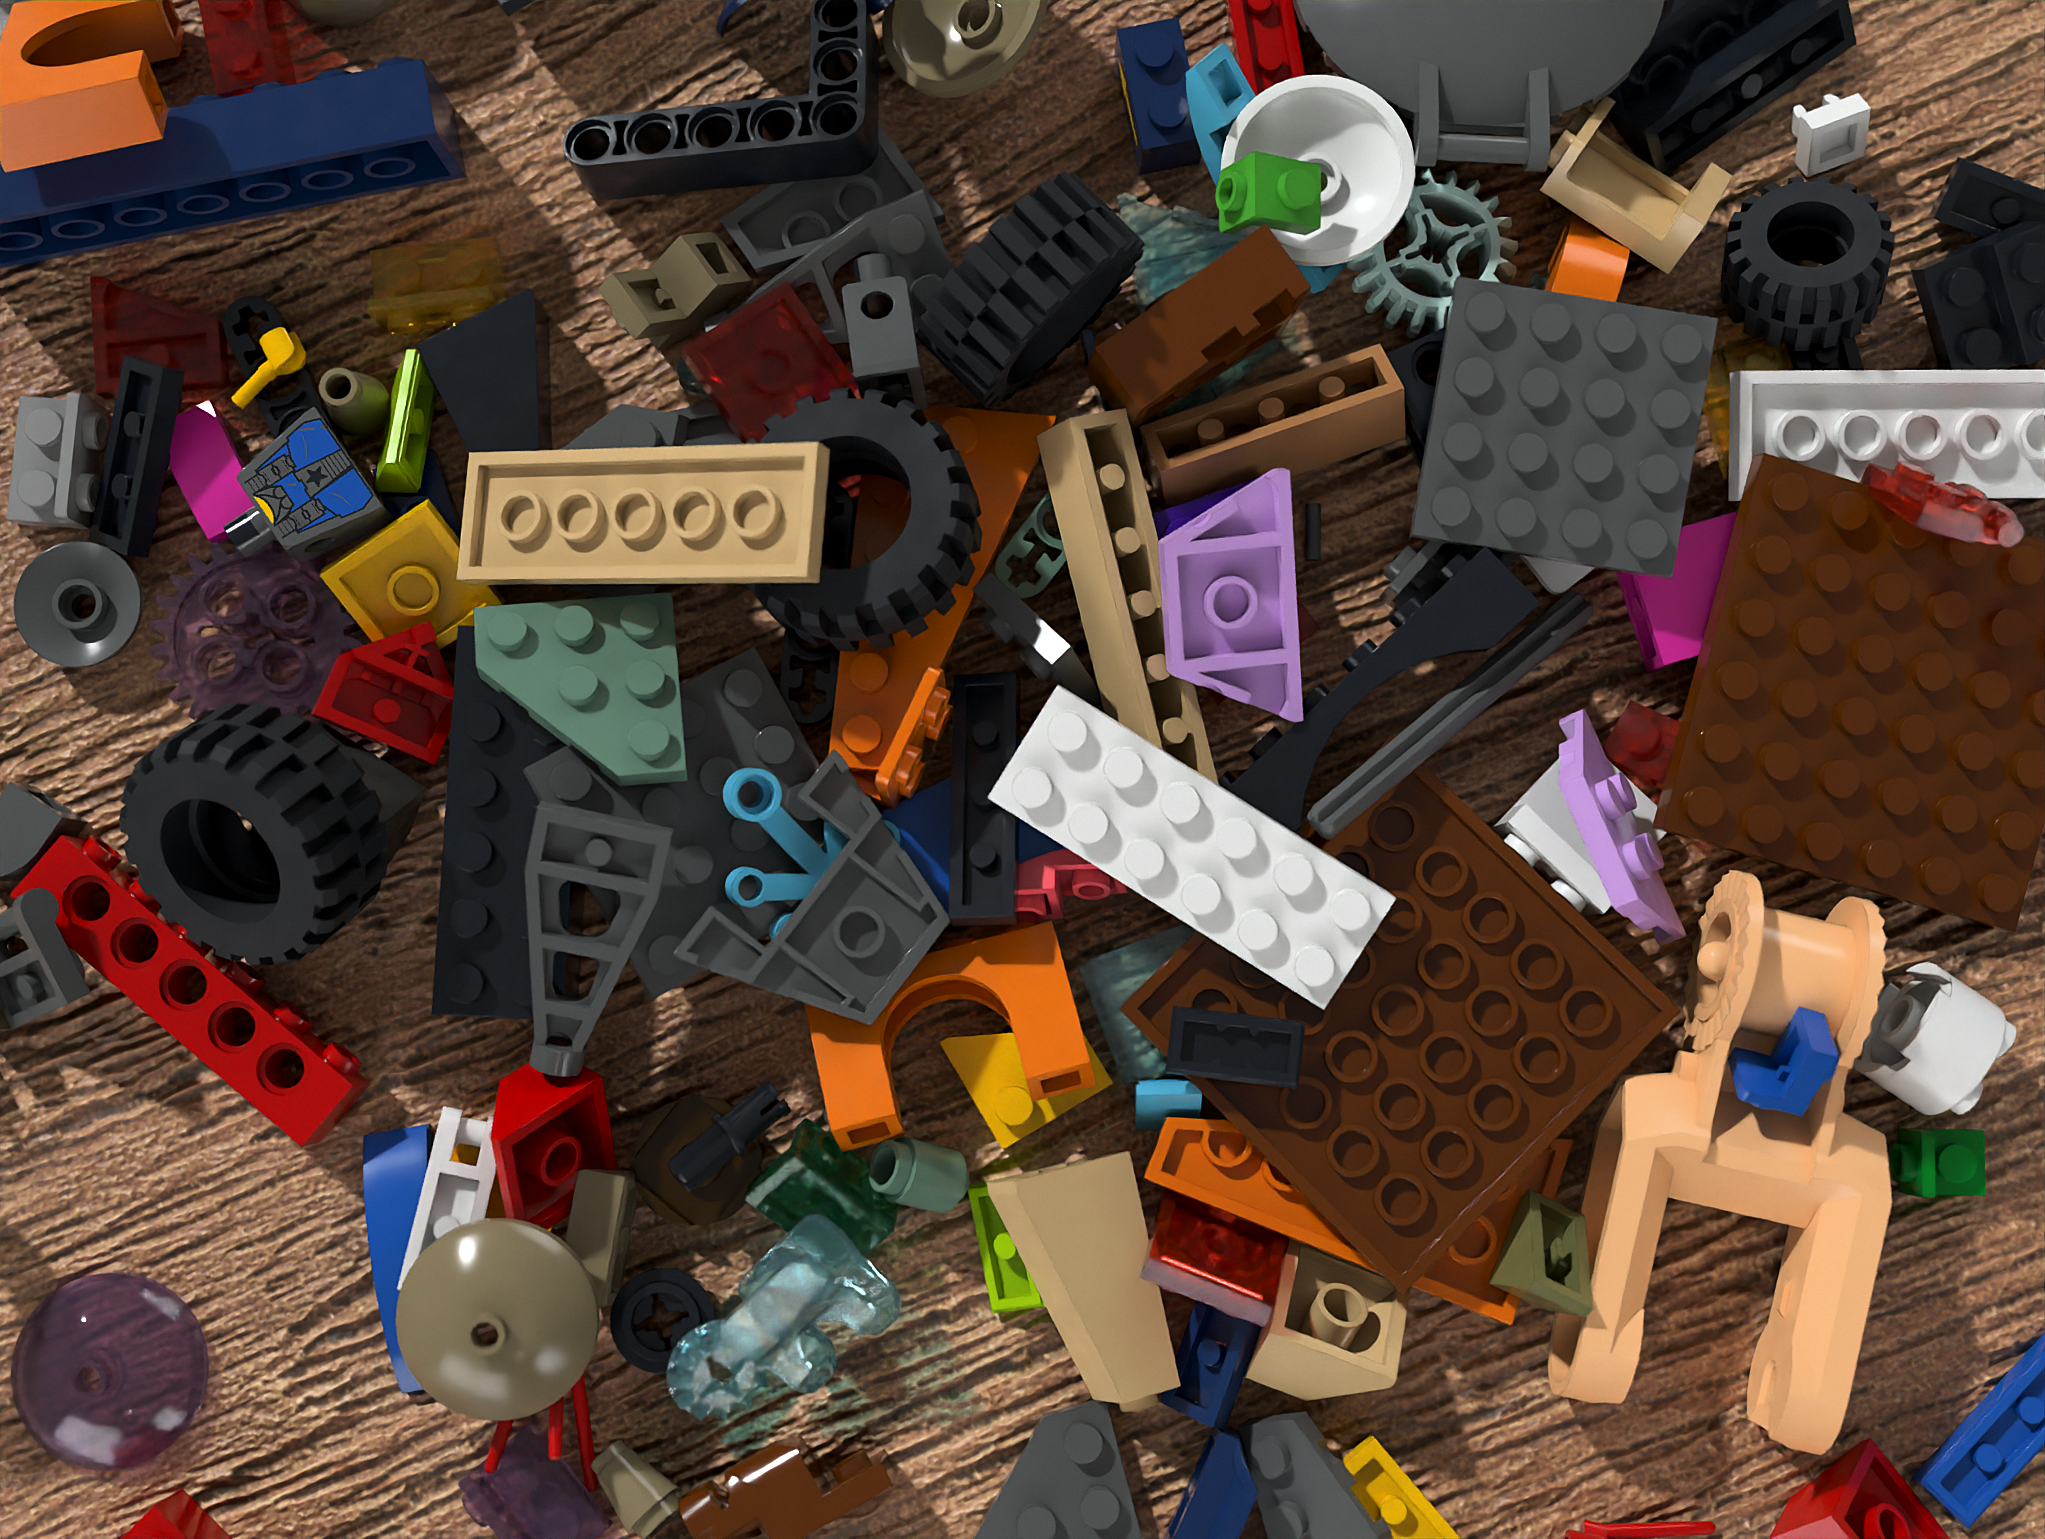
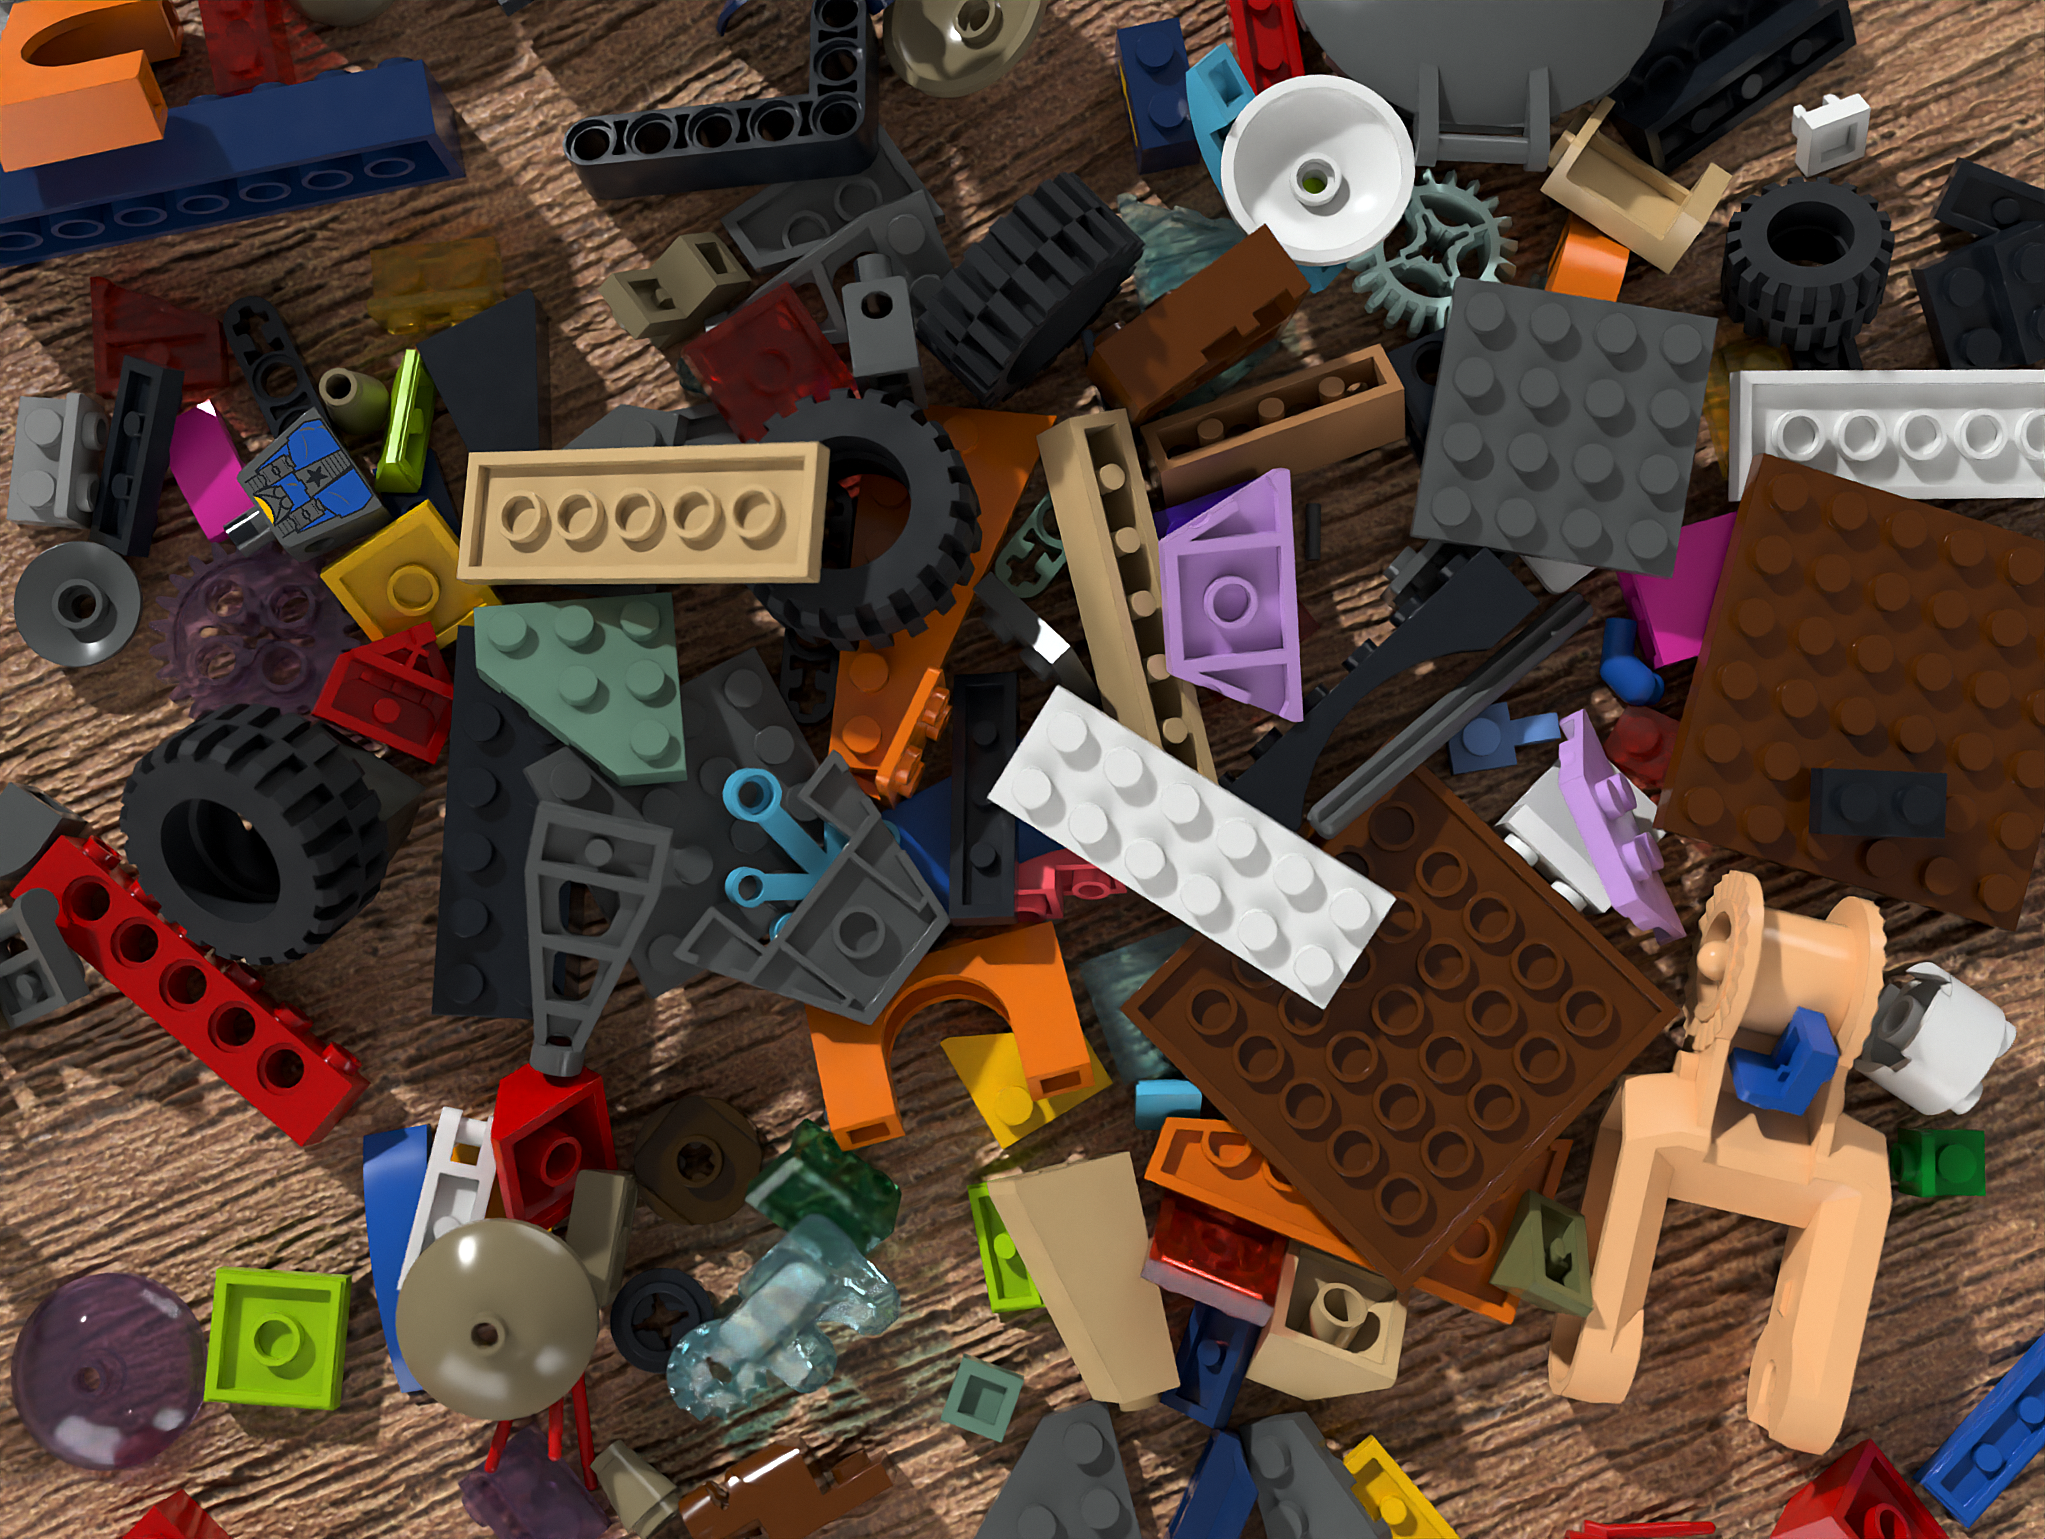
(278, 1338): none -> lime plate
(284, 357): yellow hand -> none
(728, 1136): black axle -> none
(919, 1174): sand green brick -> none
(982, 1398): none -> sand green plate
(1235, 1047): black plate -> none
(1269, 191): bright green bracket -> none
(1492, 738): none -> medium blue plate
(1623, 669): none -> blue arm
(1877, 803): none -> black plate
(1942, 508): clear red plate -> none

